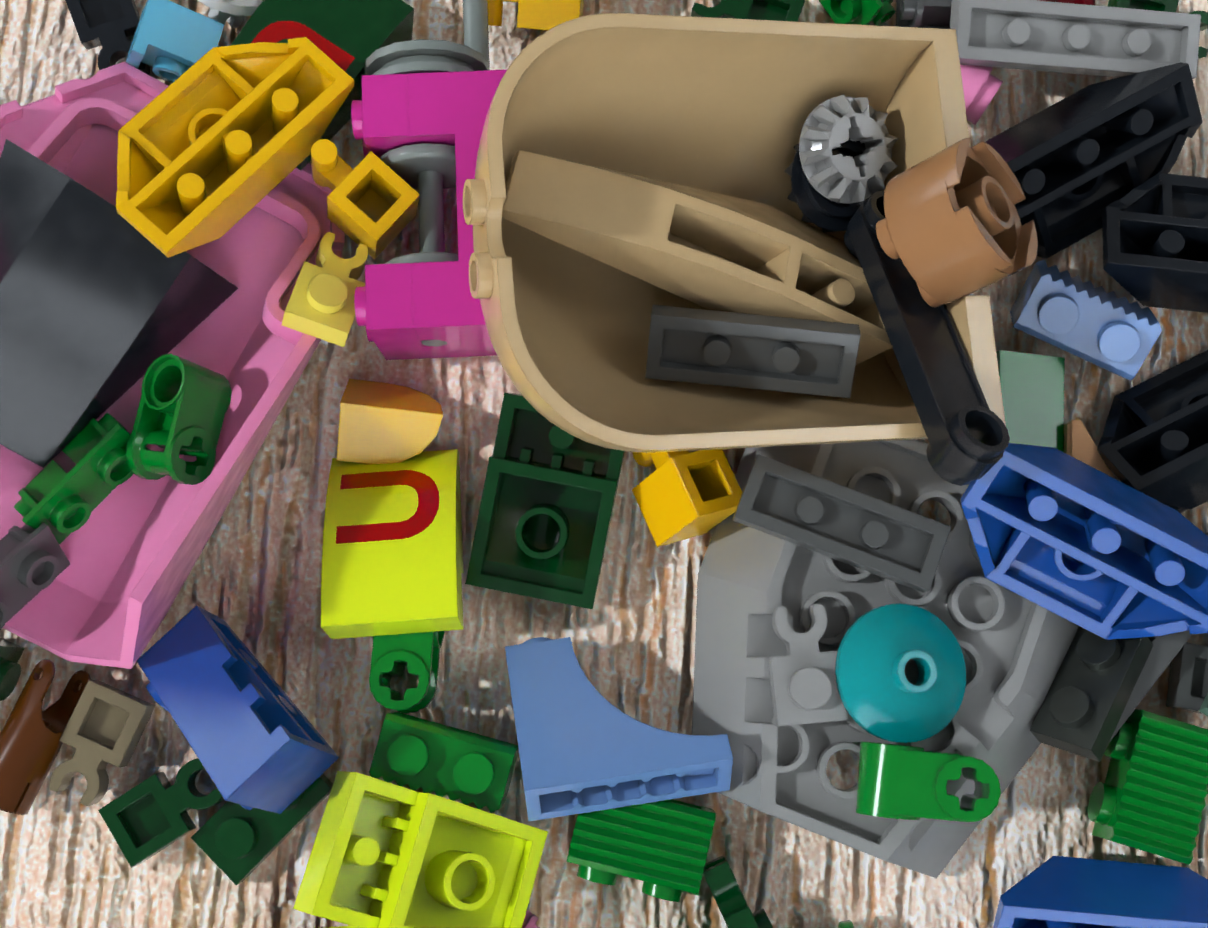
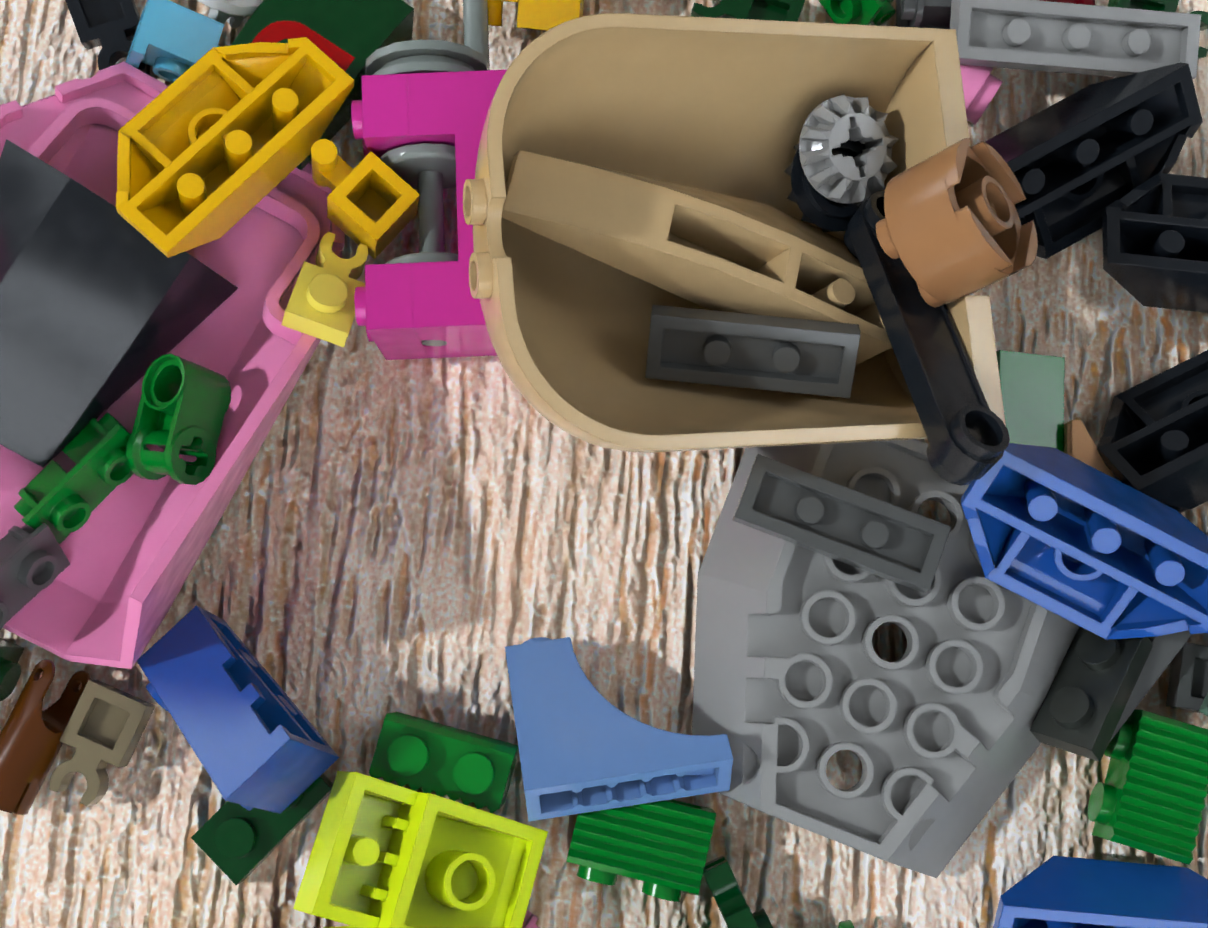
(156, 812): dark green plate -> none
(385, 422): yellow brick -> none
(393, 547): neon yellow slope -> none
(420, 655): green piece -> none
(543, 510): dark green slope -> none
(686, 493): yellow brick -> none
(804, 679): light grey plate -> none
(874, 679): teal dish -> none
(913, 783): green piece -> none
(1085, 320): medium blue brick -> none

